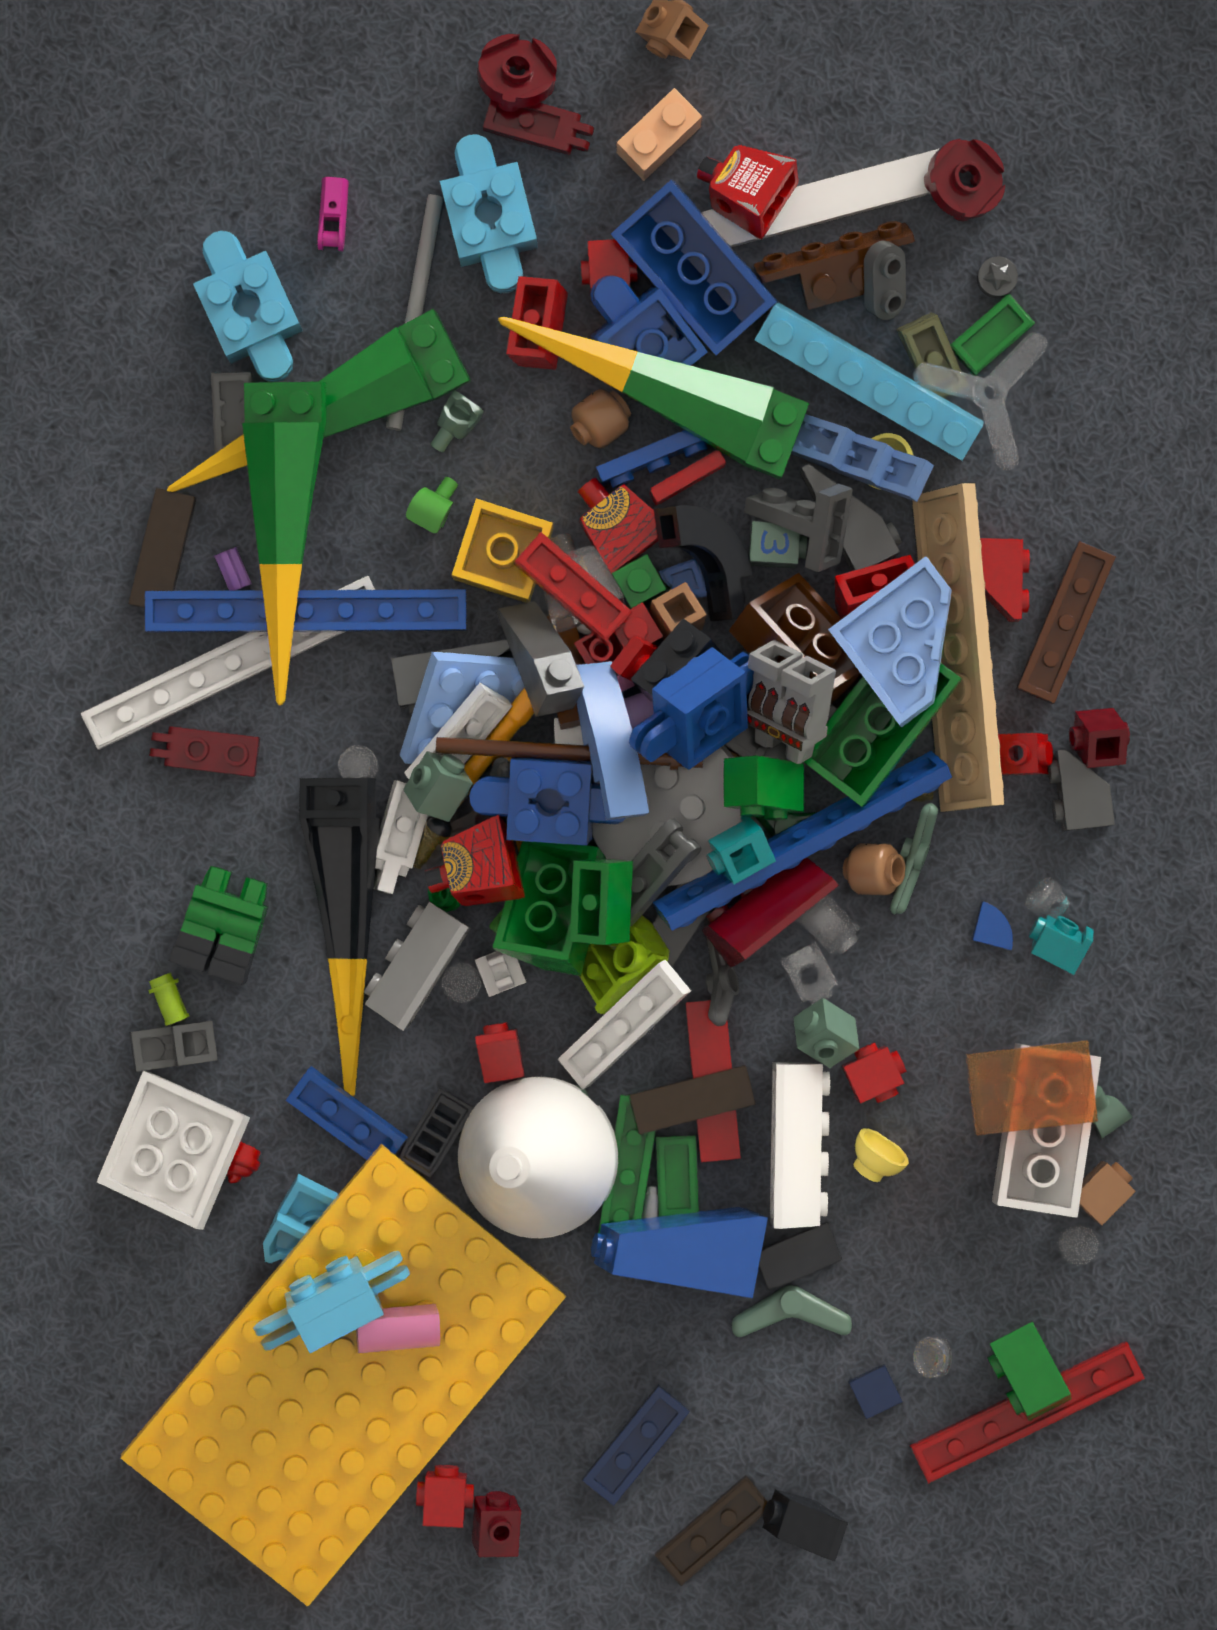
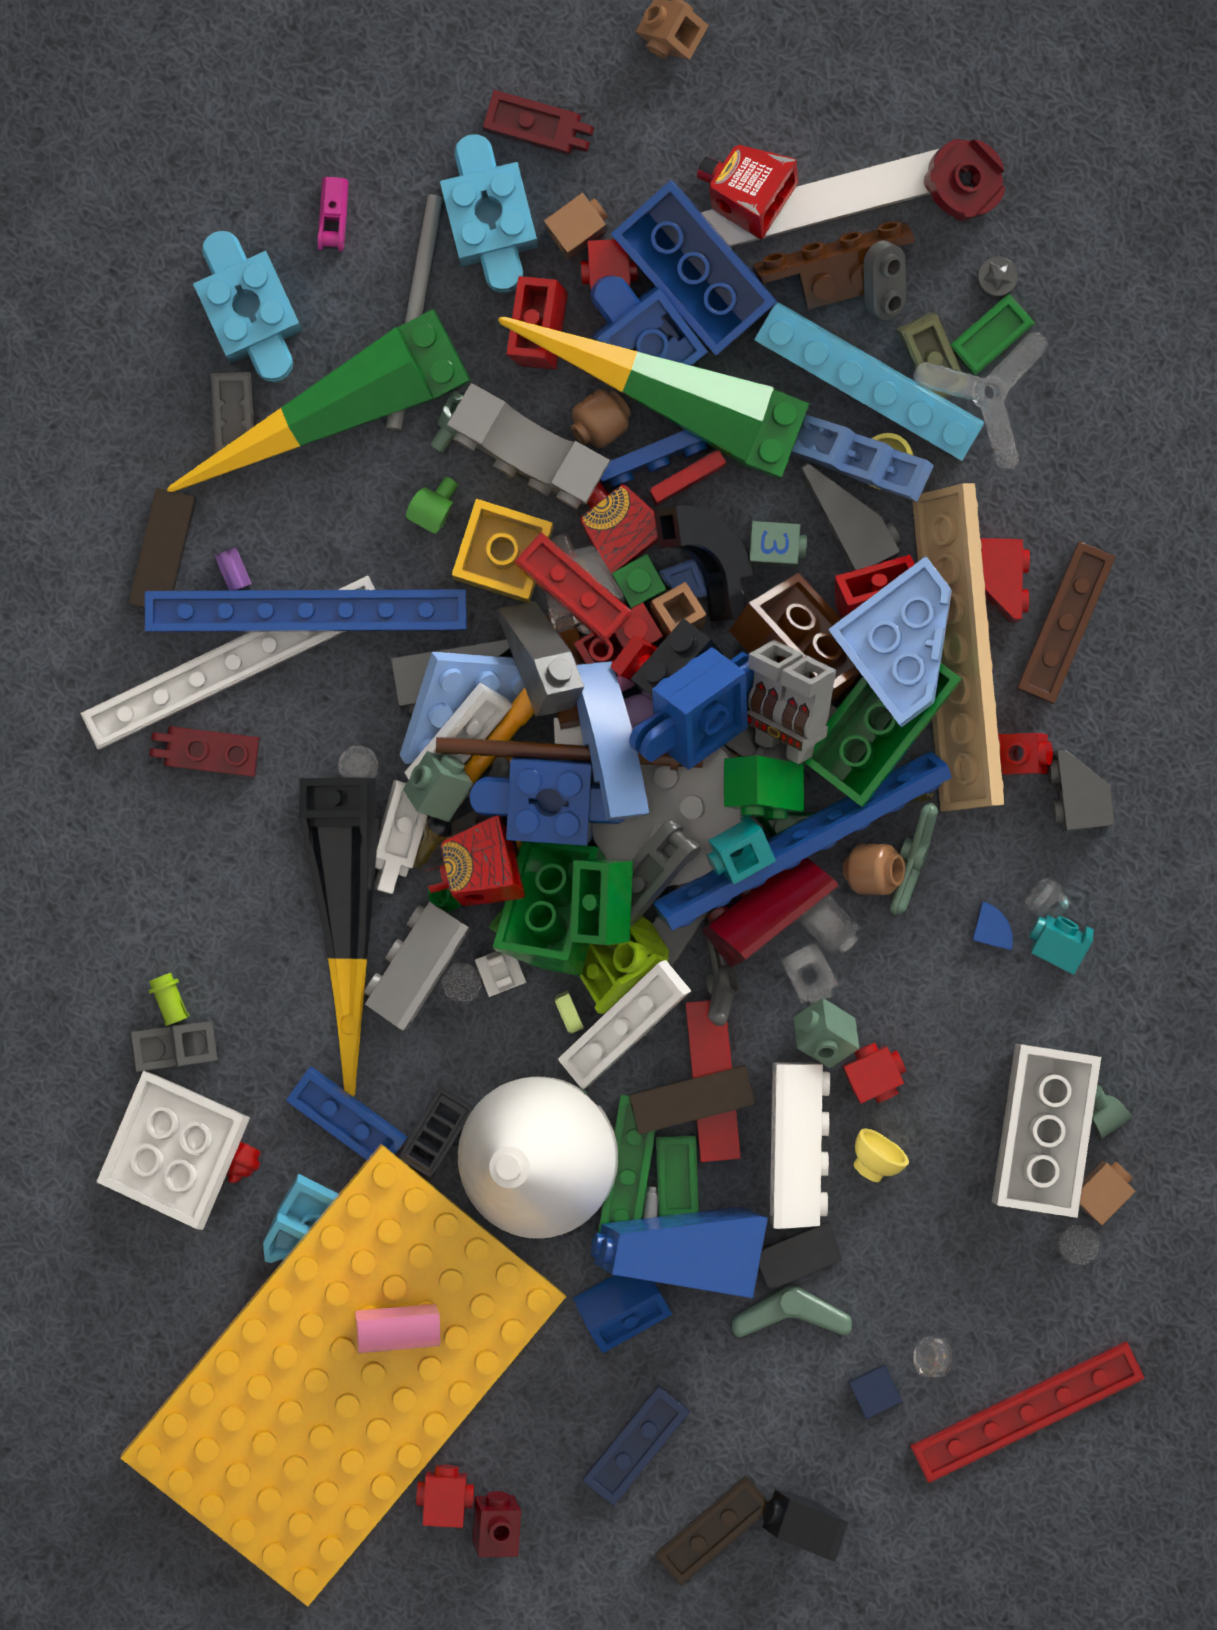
(219, 913): green hips -> none
(282, 454): green plate -> none
(332, 1302): medium azure brick -> none
(499, 1053): red slope -> none
(516, 90): dark red plate -> none
(526, 448): none -> light grey brick
(568, 1012): none -> yellowish green tile
(576, 225): none -> medium nougat brick
(620, 1309): none -> blue panel
(659, 134): light nougat brick -> none
(820, 520): dark grey bracket -> none
(1029, 1371): green brick -> none
(1031, 1087): clear orange plate -> none
(1100, 737): dark red brick -> none

